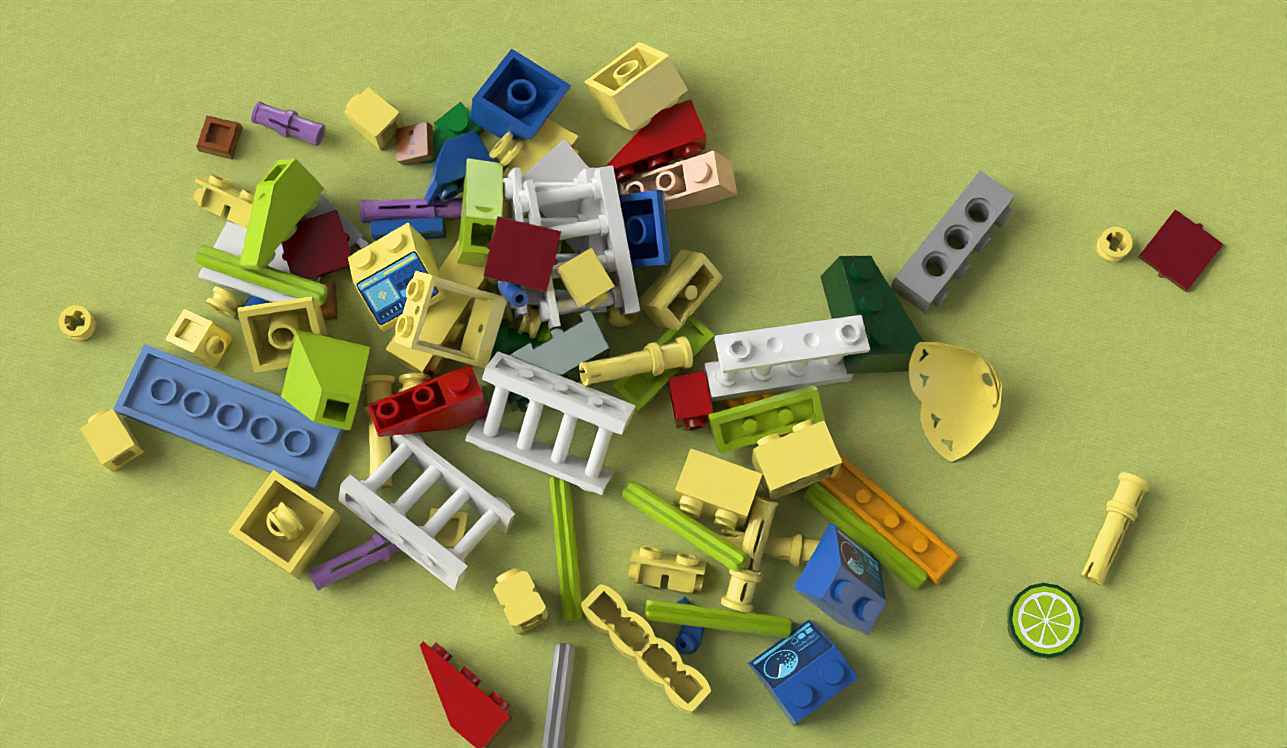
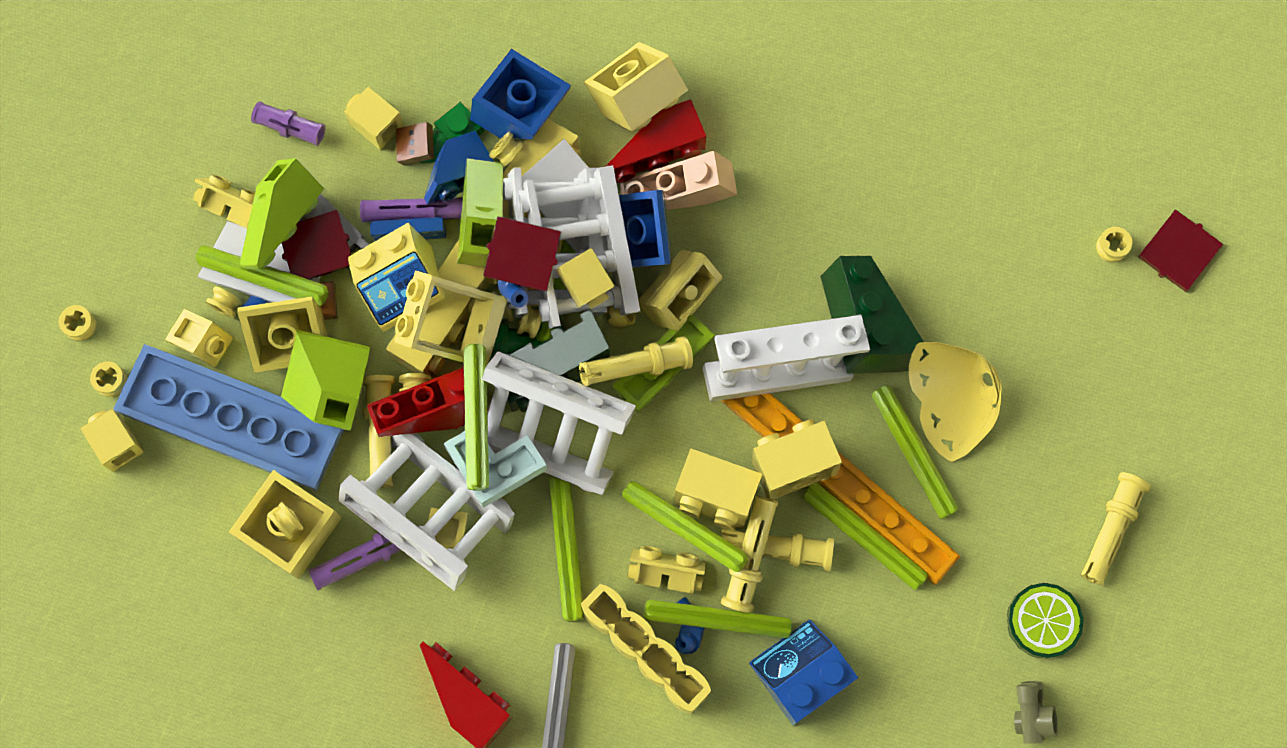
(108, 390): none -> light yellow bush
(219, 137): dark orange tile -> none
(476, 418): none -> lime axle
(507, 467): none -> light aqua plate
(520, 600): light yellow brick -> none
(690, 400): red brick -> none
(764, 417): lime plate -> none
(844, 581): blue slope -> none
(914, 452): none -> lime axle
(980, 196): light grey brick -> none
(1034, 719): none -> olive plate

